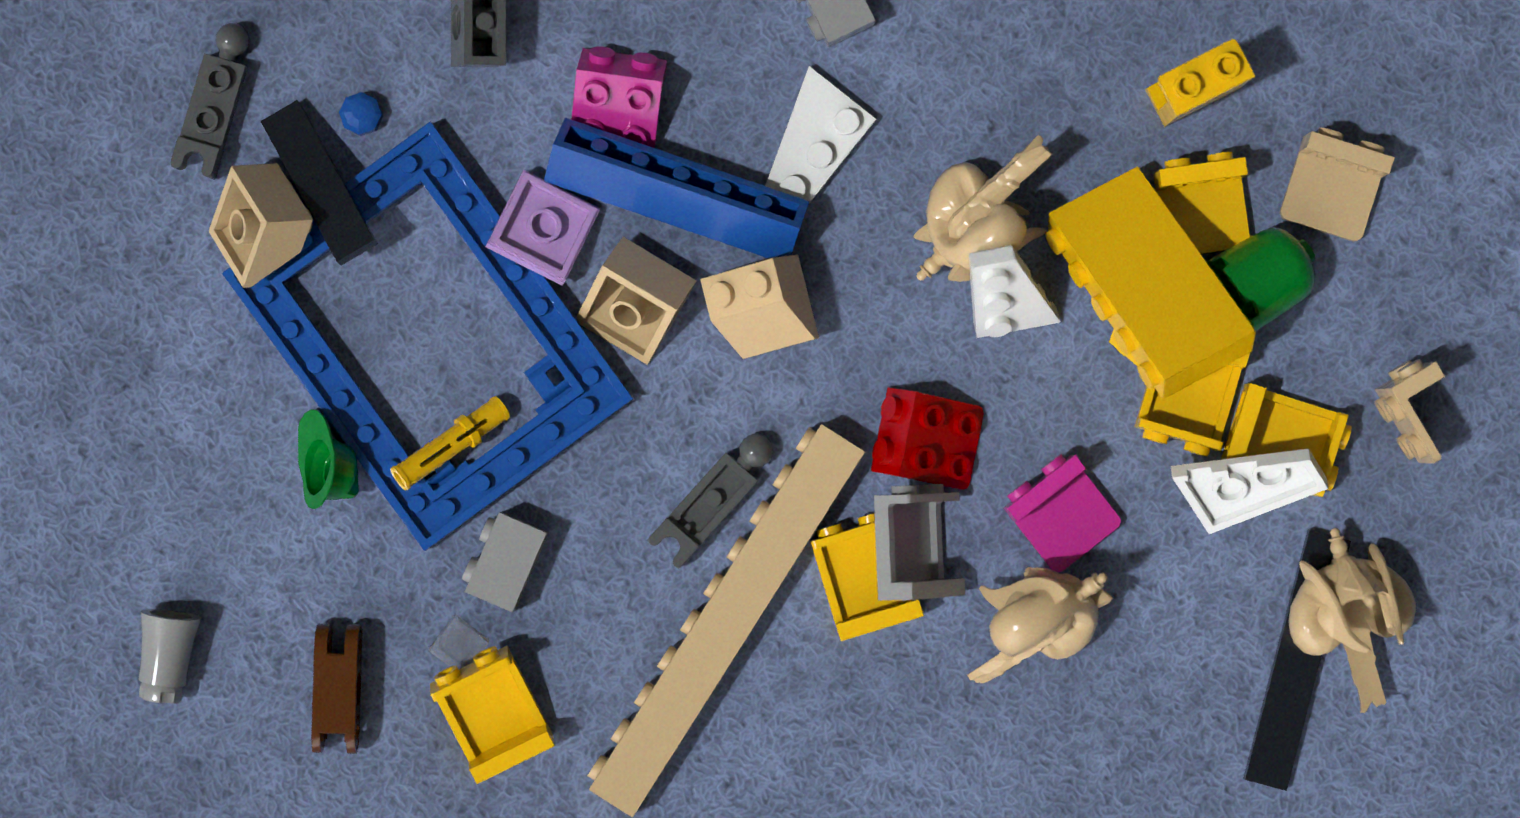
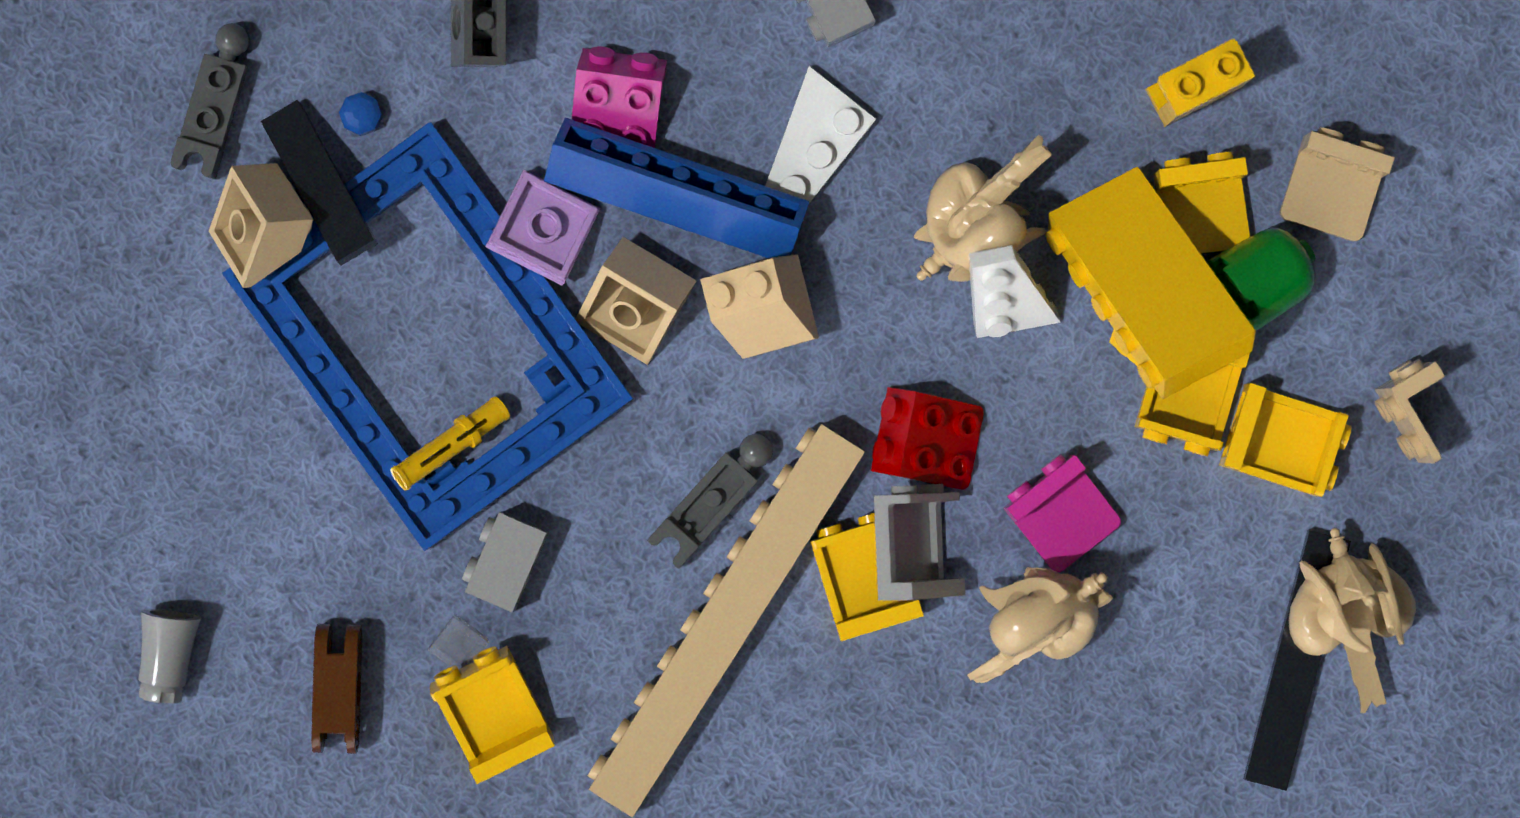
(324, 463): green piece -> none
(1247, 486): white wing -> none

